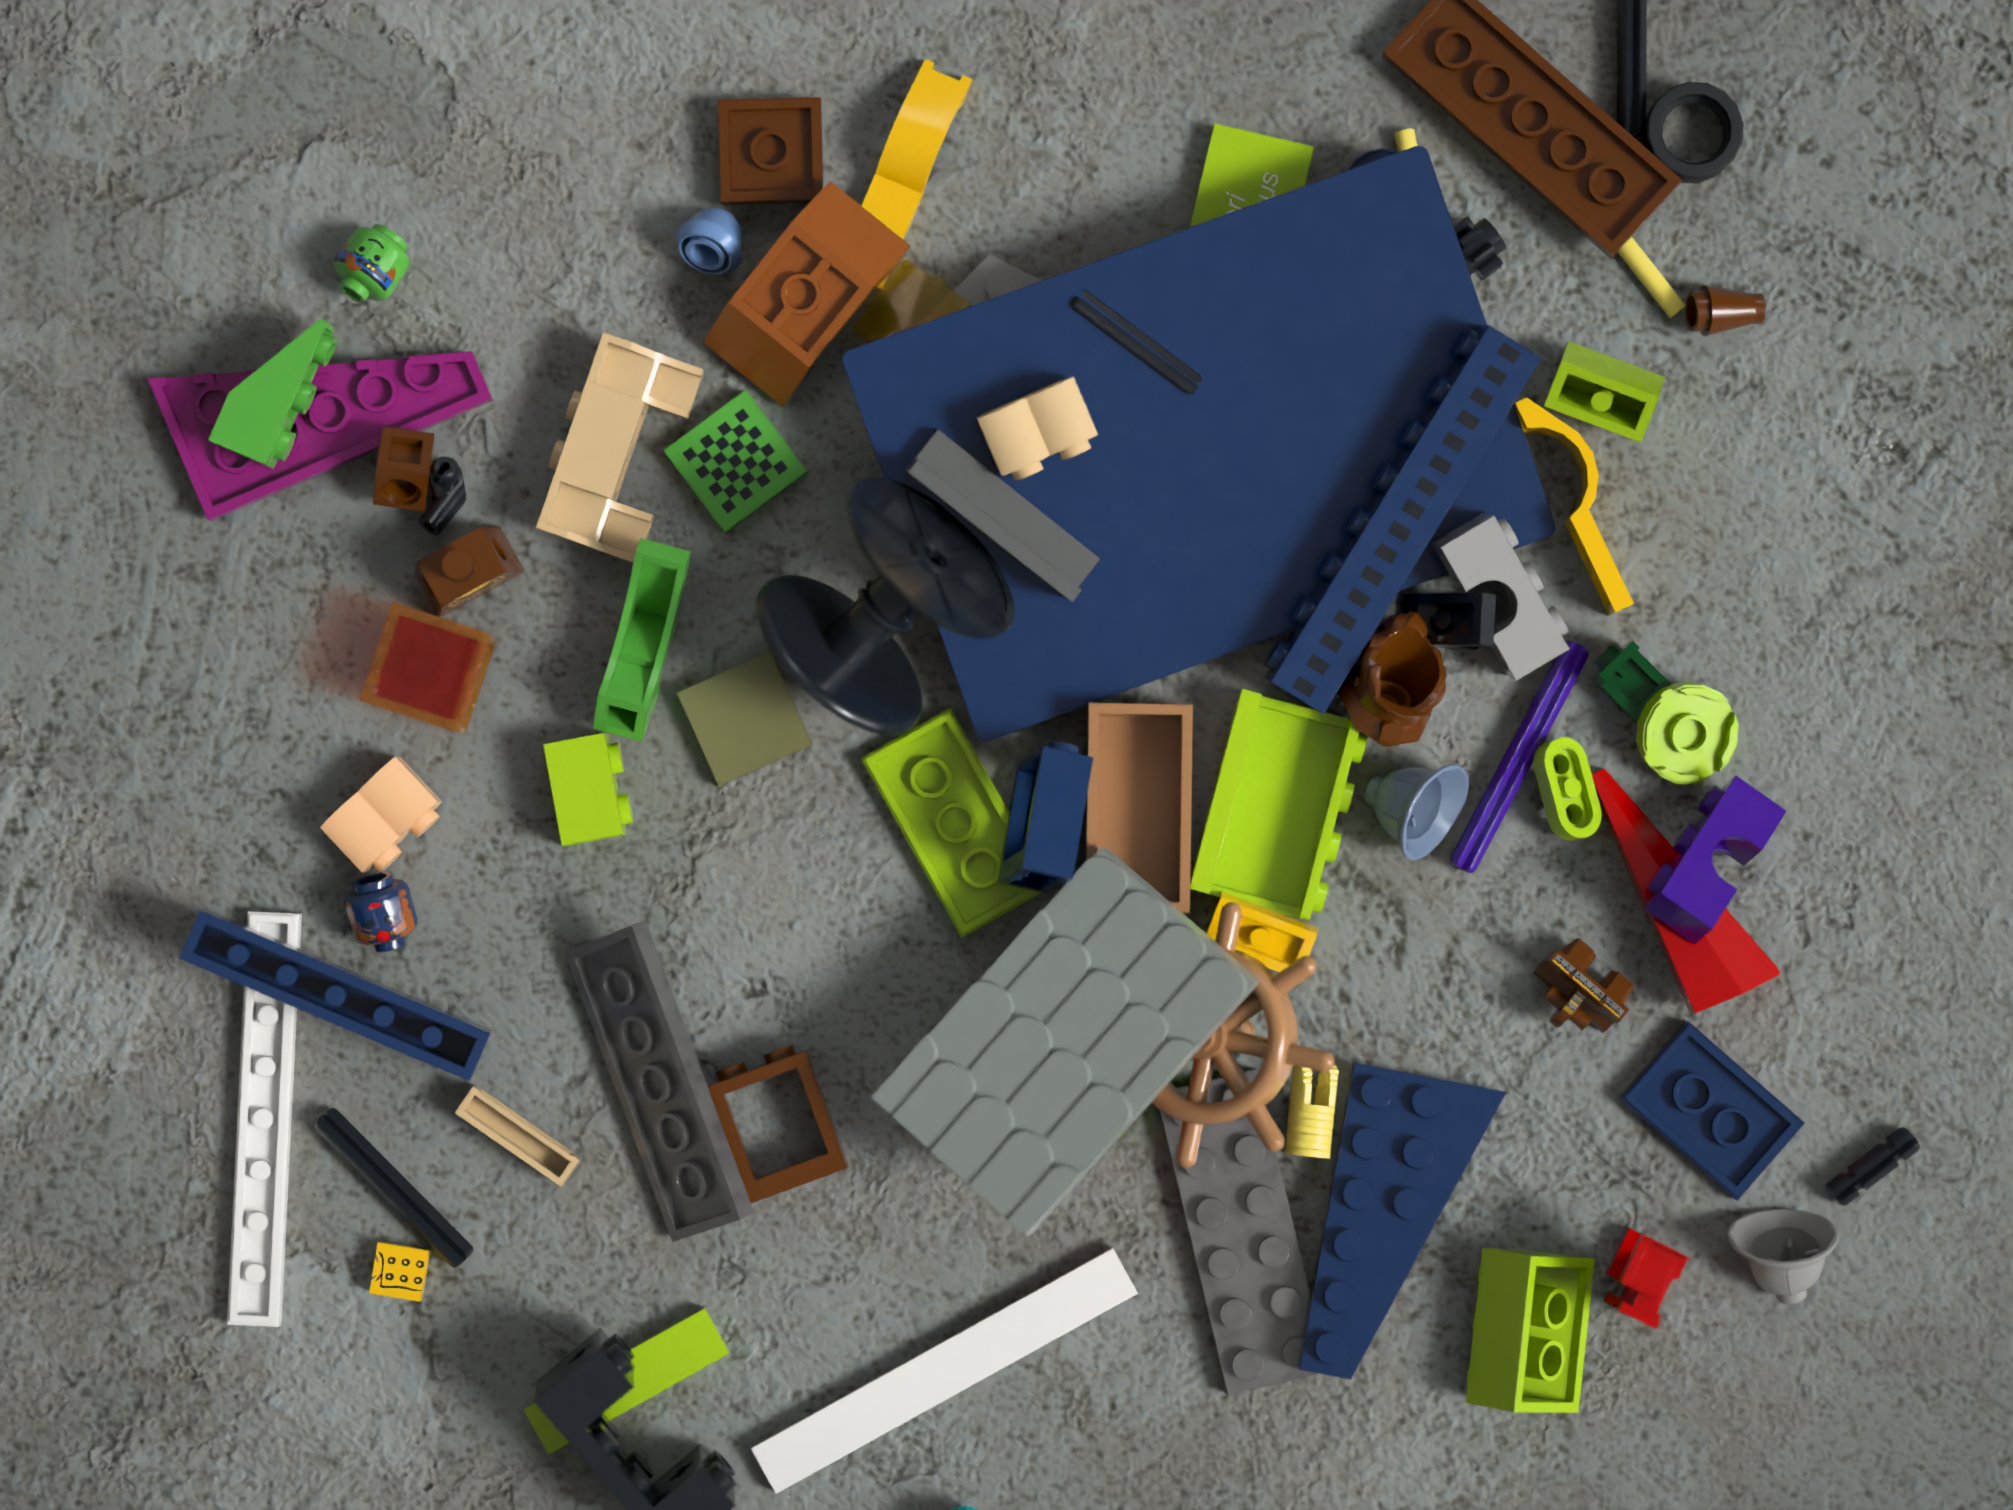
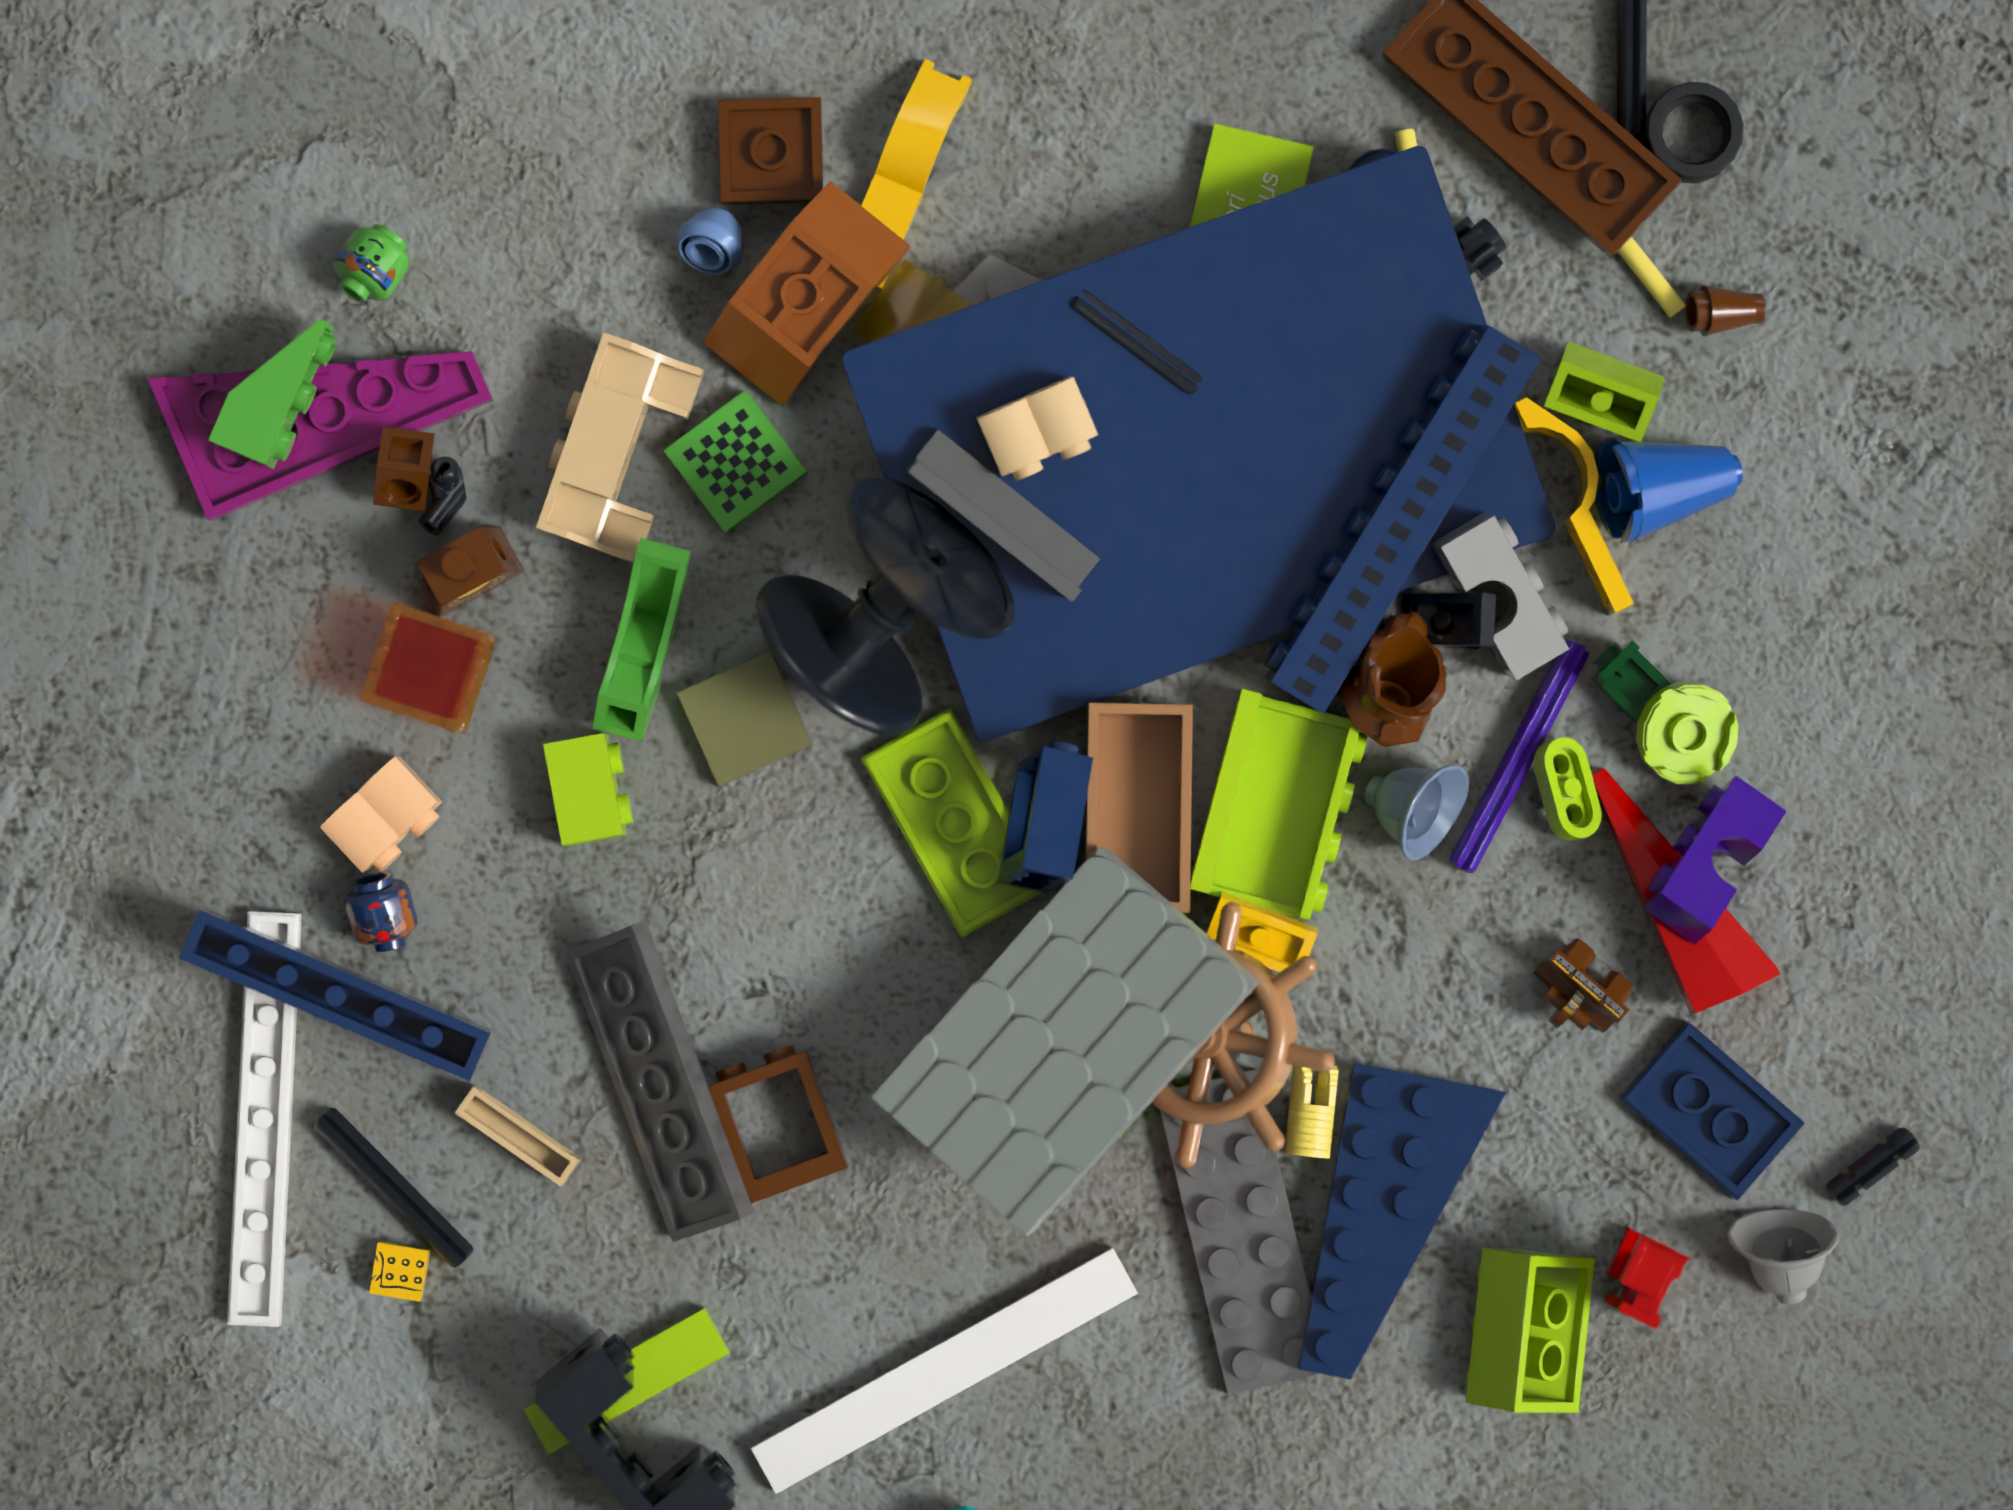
(1660, 484): none -> blue cone

